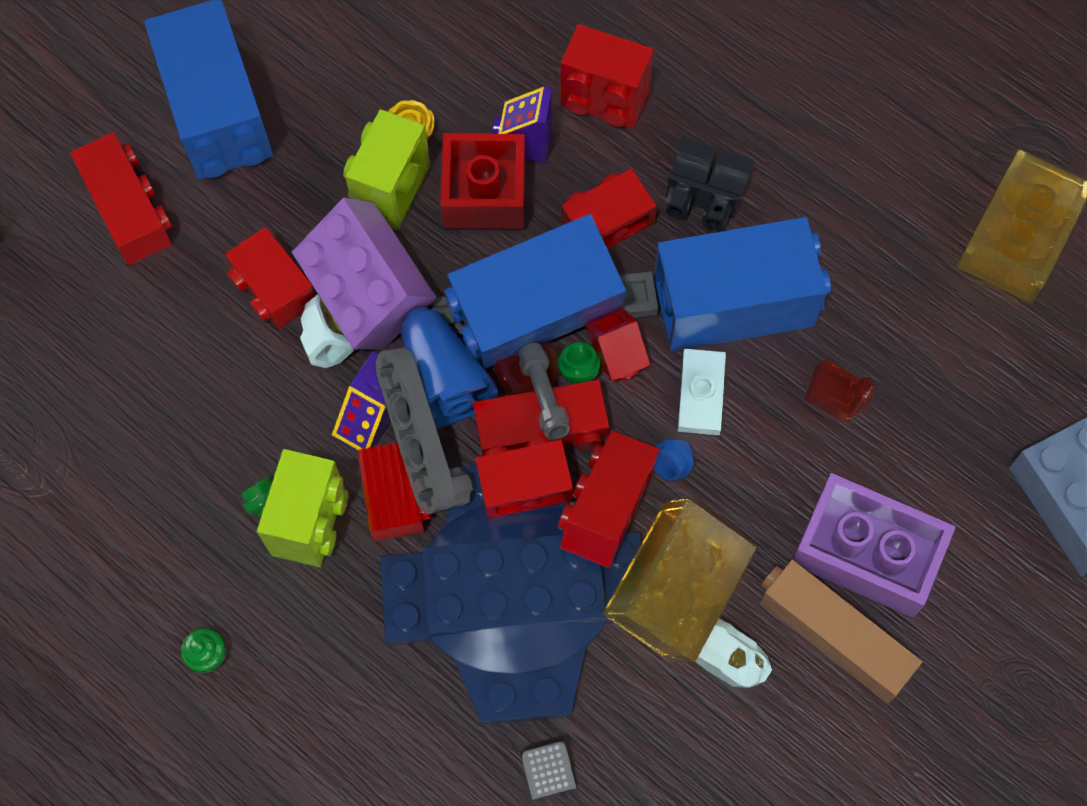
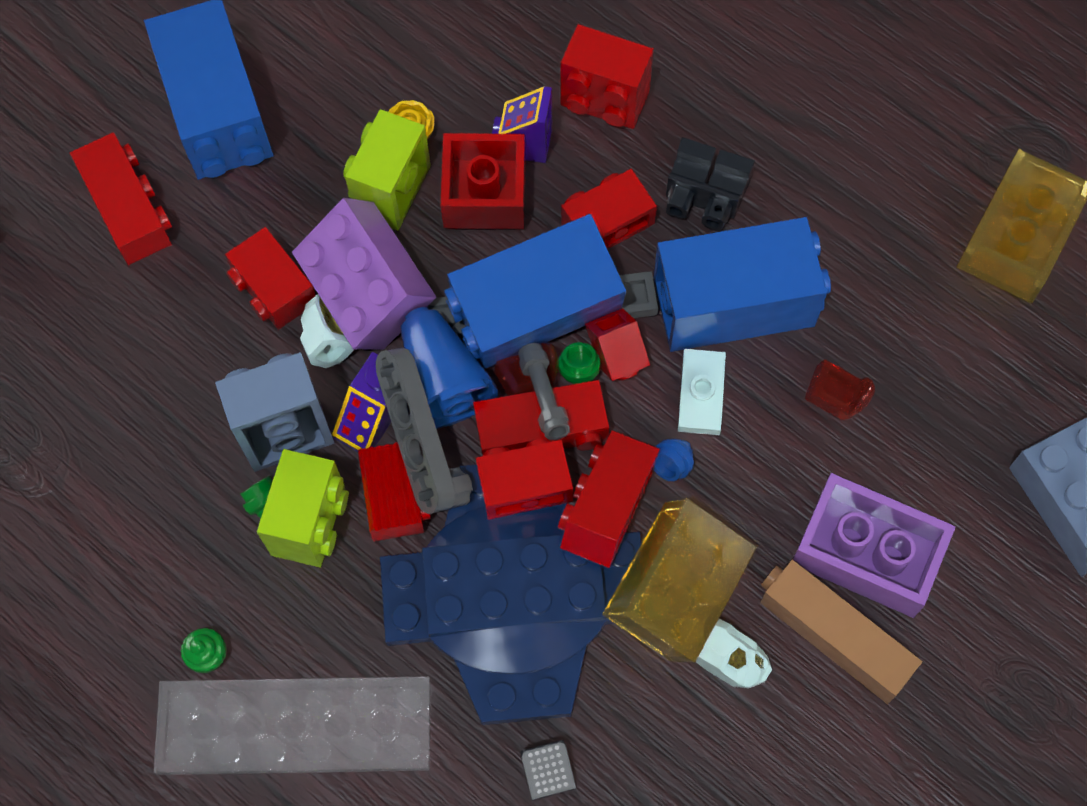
(274, 410): none -> sand blue brick
(293, 726): none -> clear plate

